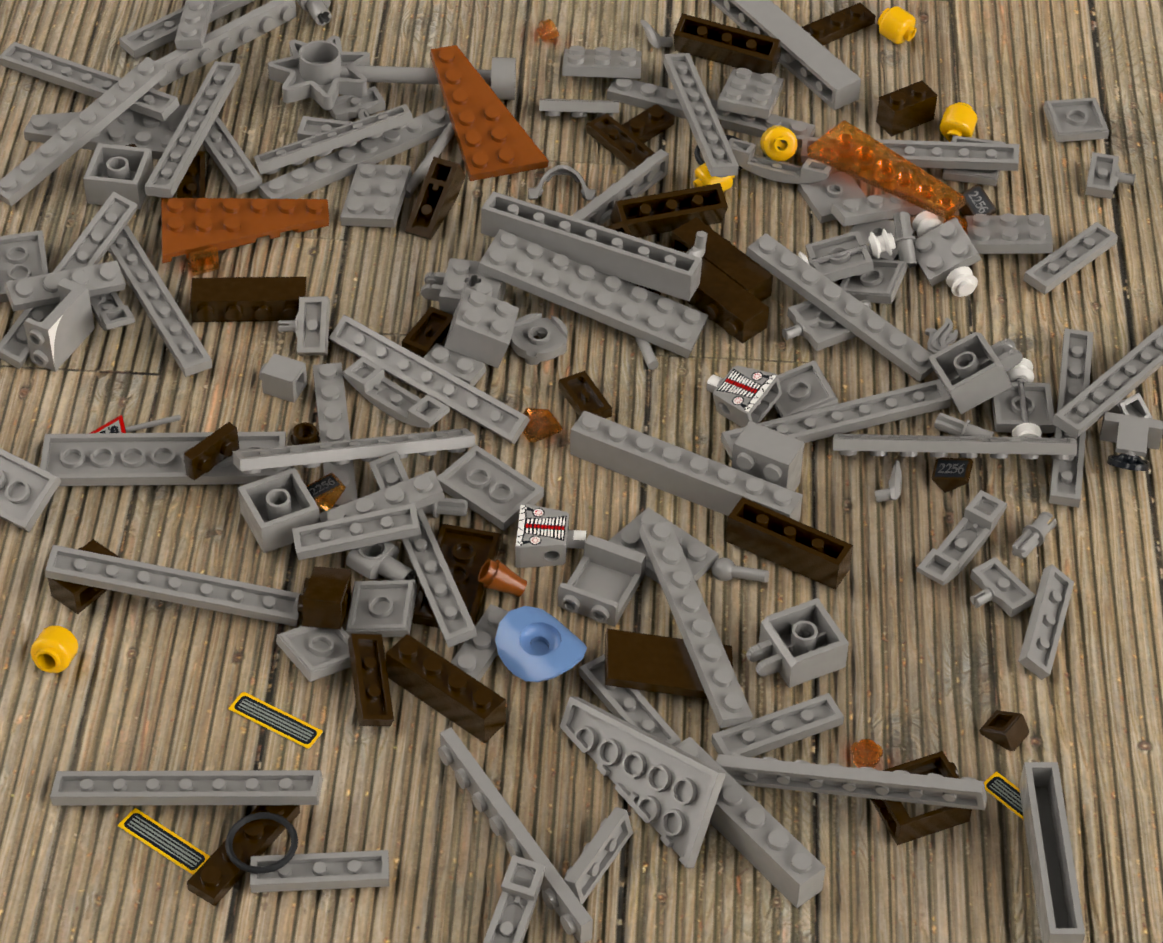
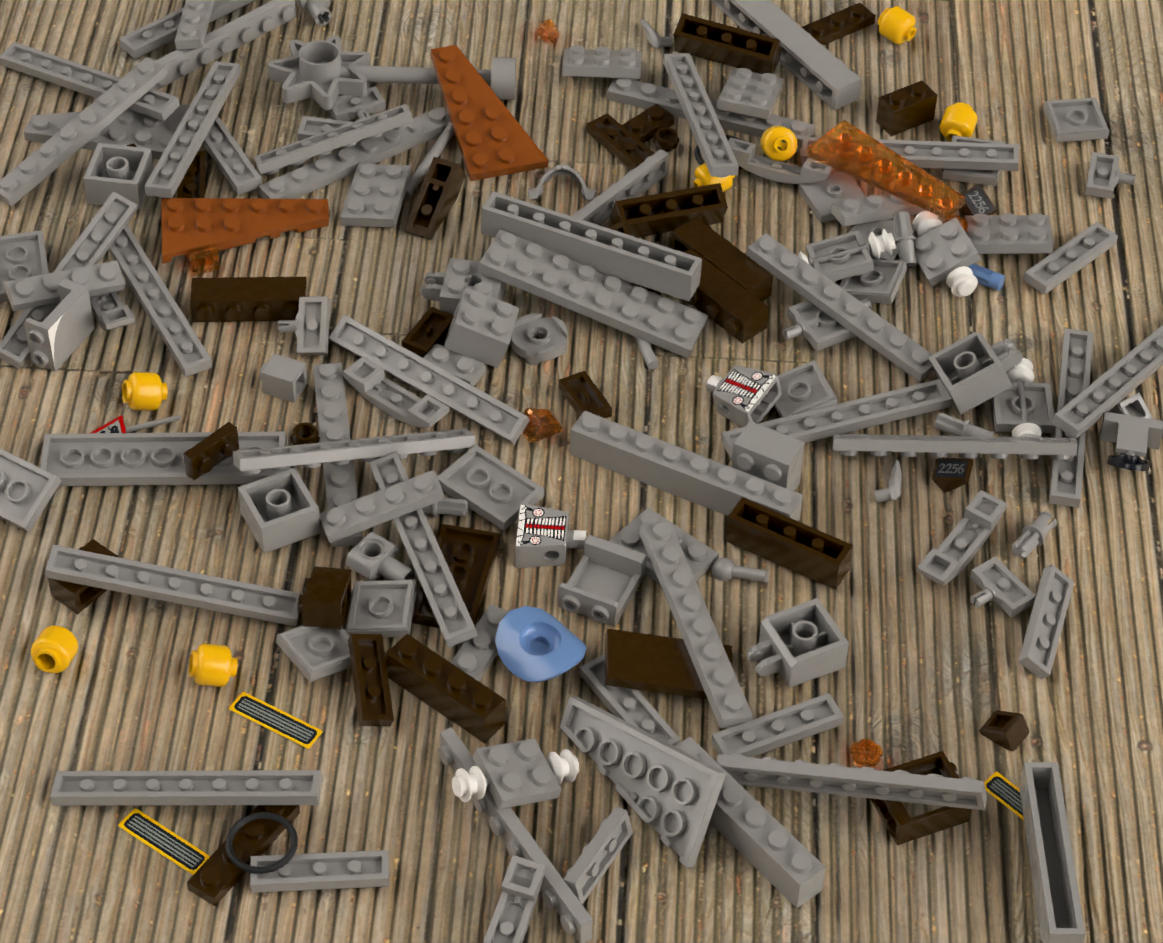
(144, 391): none -> yellow head
(212, 665): none -> yellow head
(326, 491): slope -> none
(356, 531): light grey plate -> none
(500, 578): dark orange cone -> none
(515, 774): none -> light grey plate
(578, 107): light grey plate -> none
(666, 139): none -> dark brown plate
(700, 245): light grey bar -> none
(942, 337): light grey piece -> none
(988, 277): none -> medium blue piece

